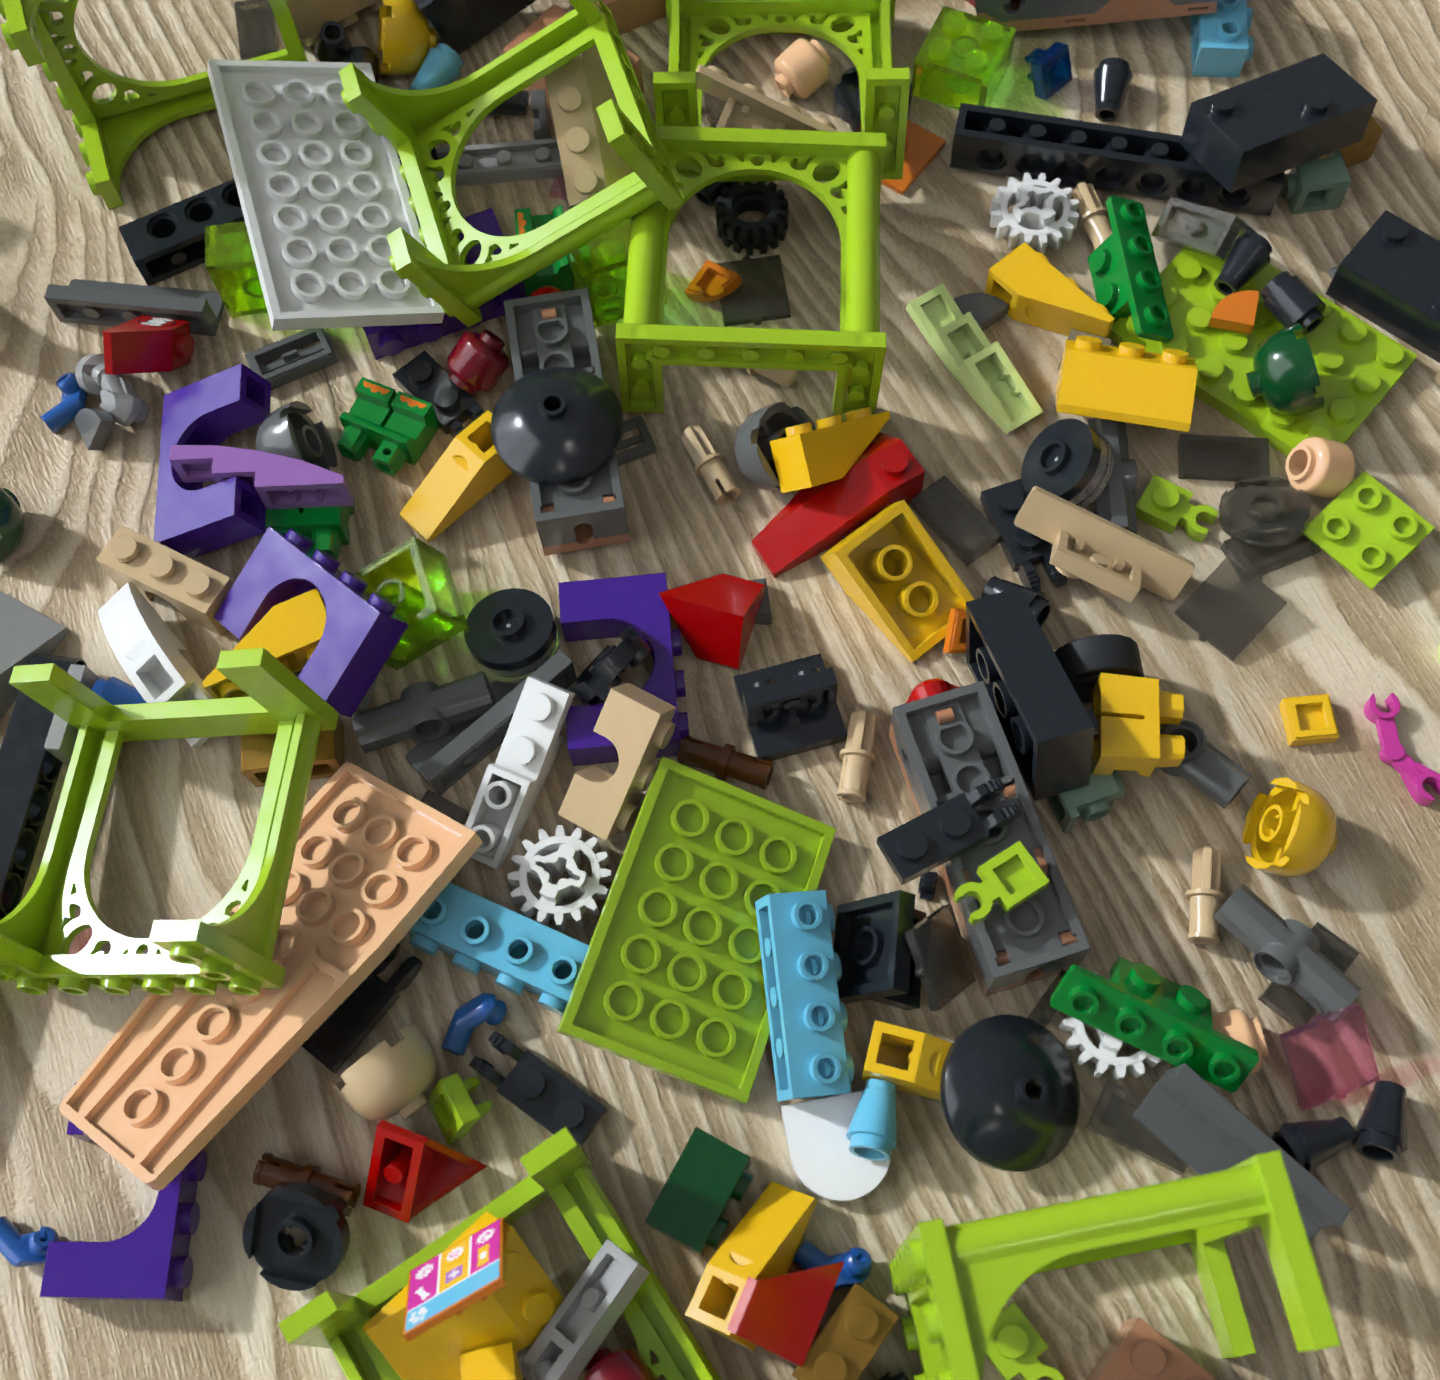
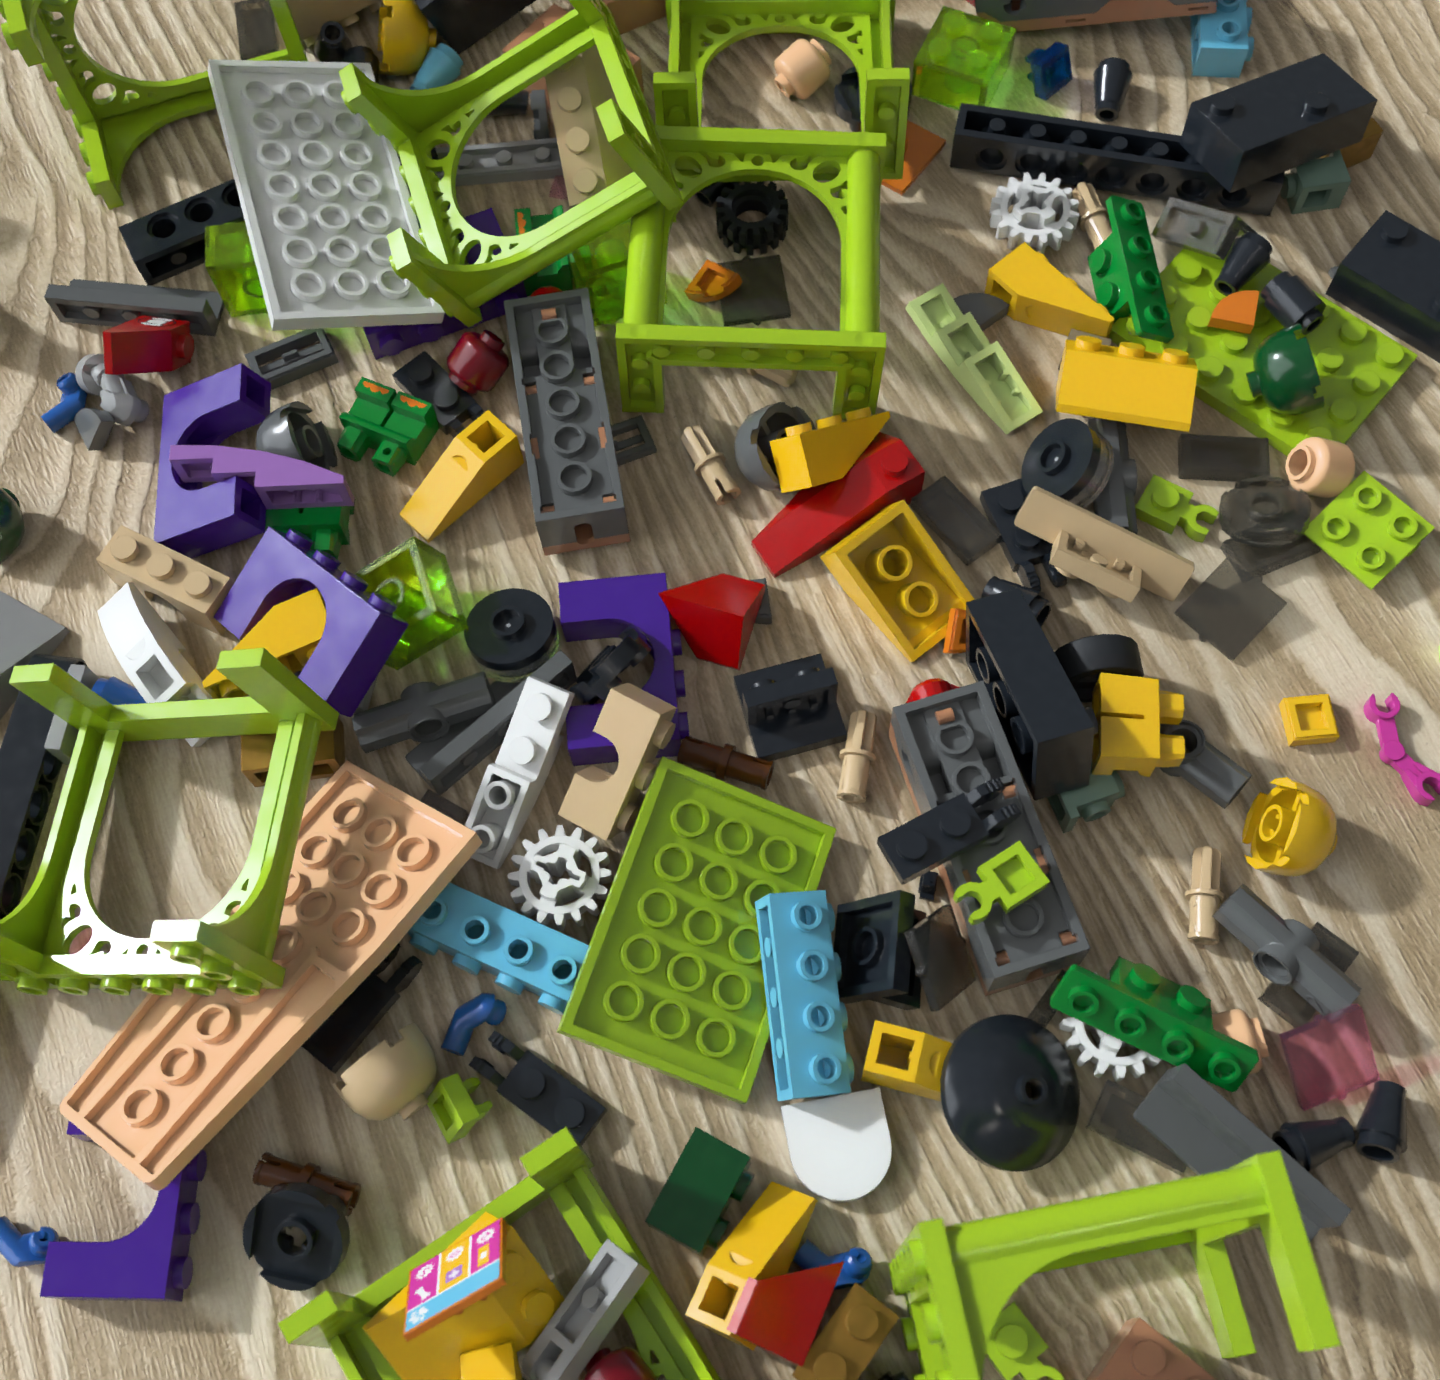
(412, 1172): red slope -> none
(561, 443): black dish -> none
(750, 108): tan bracket -> none
(874, 1122): medium azure cone -> none

